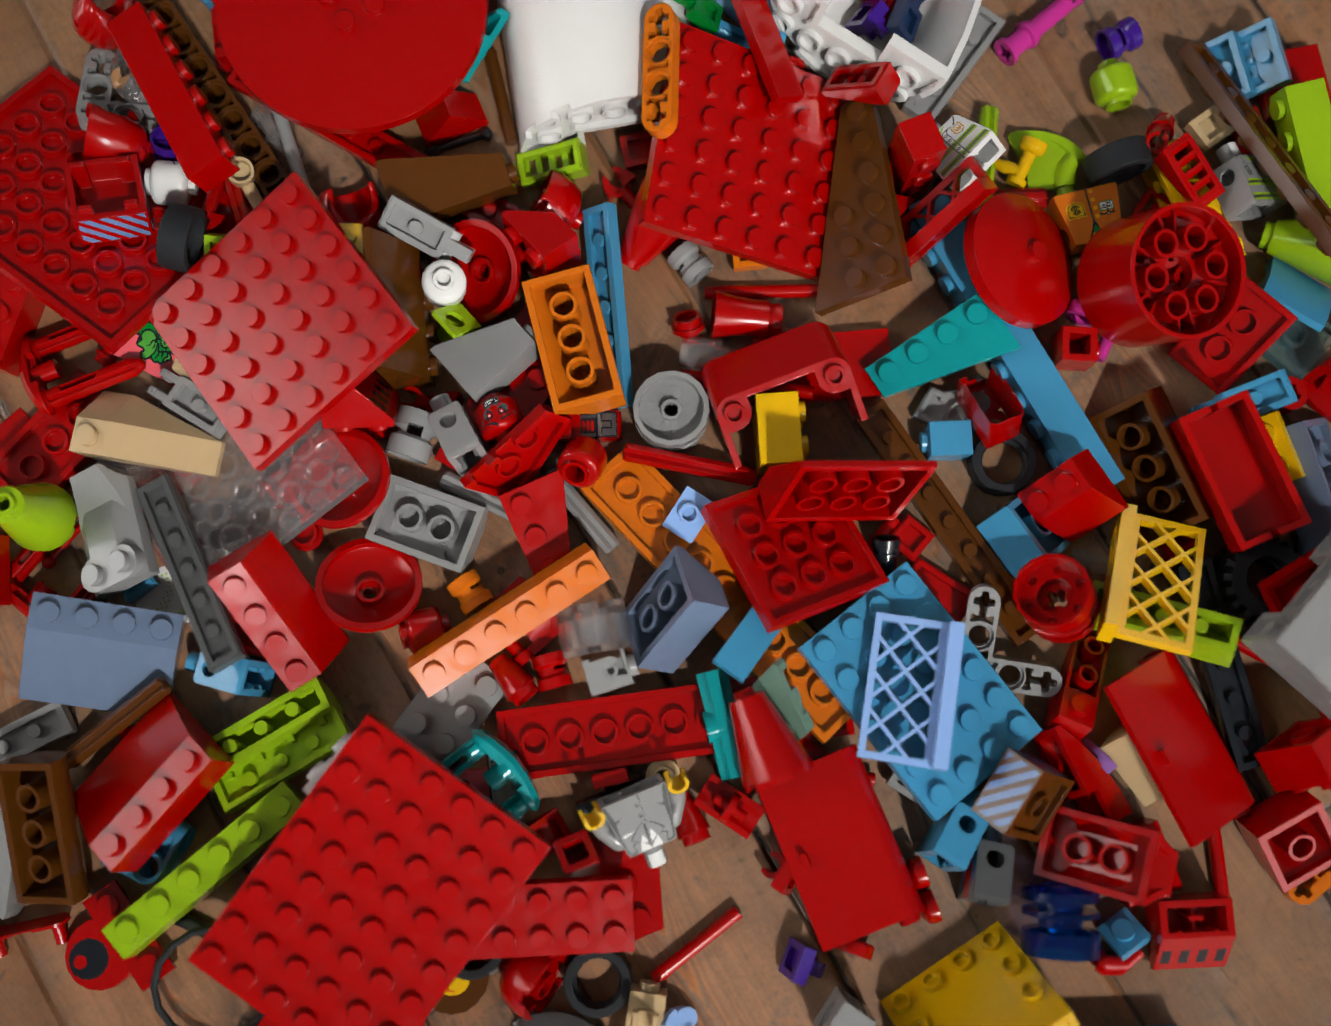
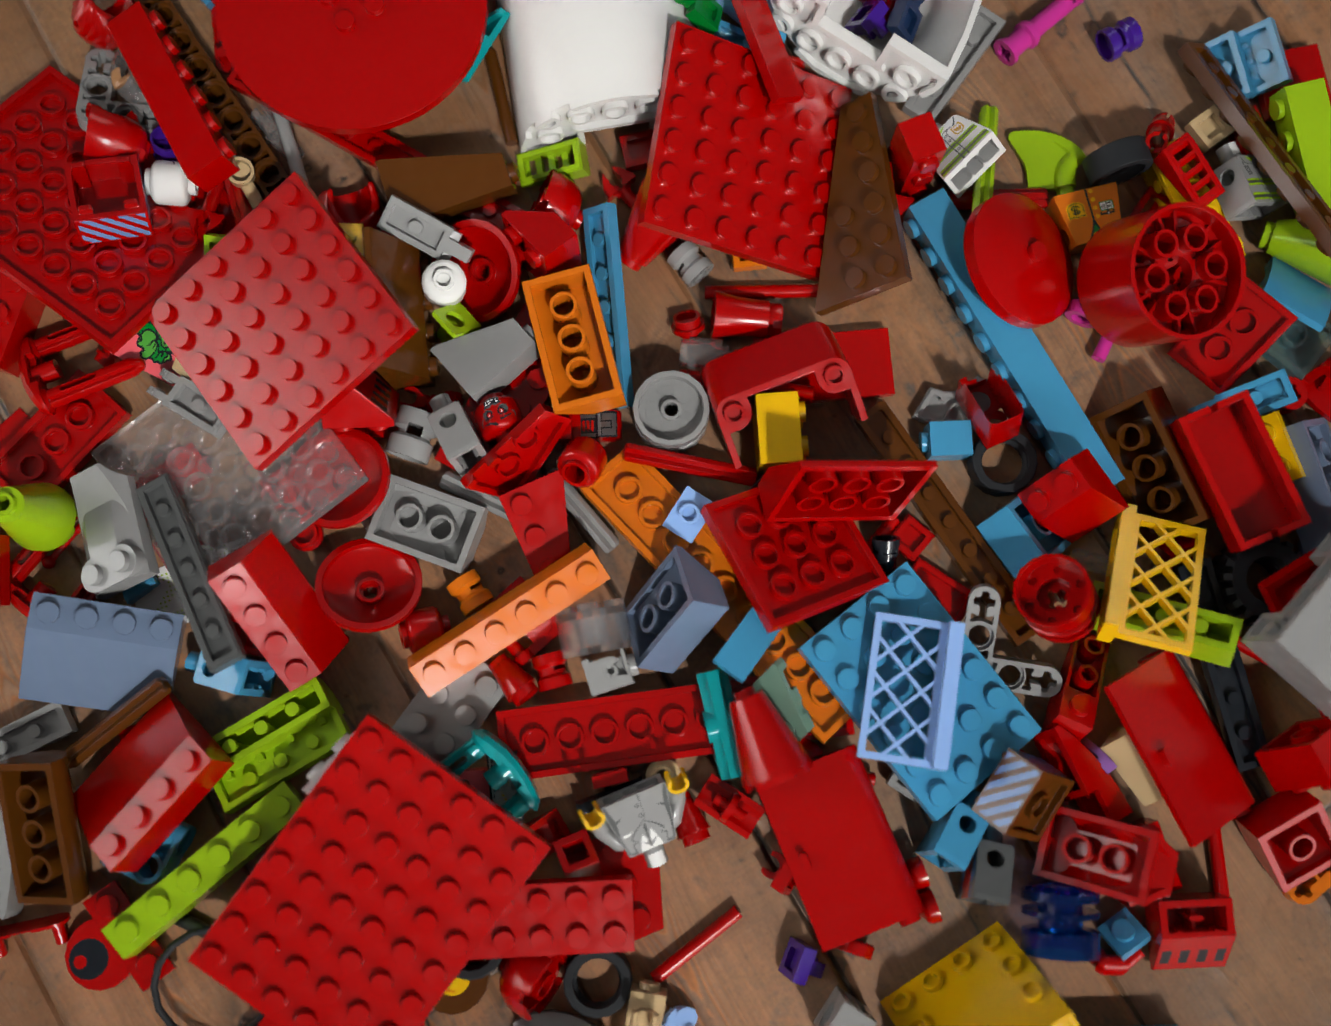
(140, 434): tan wedge -> none
(180, 237): black tyre -> none
(452, 118): red slope -> none
(485, 134): black hinge -> none
(664, 70): orange beam -> none
(865, 83): red slope -> none
(954, 342): teal wing -> none
(960, 207): red fence -> none
(1016, 172): yellow piece -> none
(1075, 348): red brick -> none
(1113, 85): lime head -> none

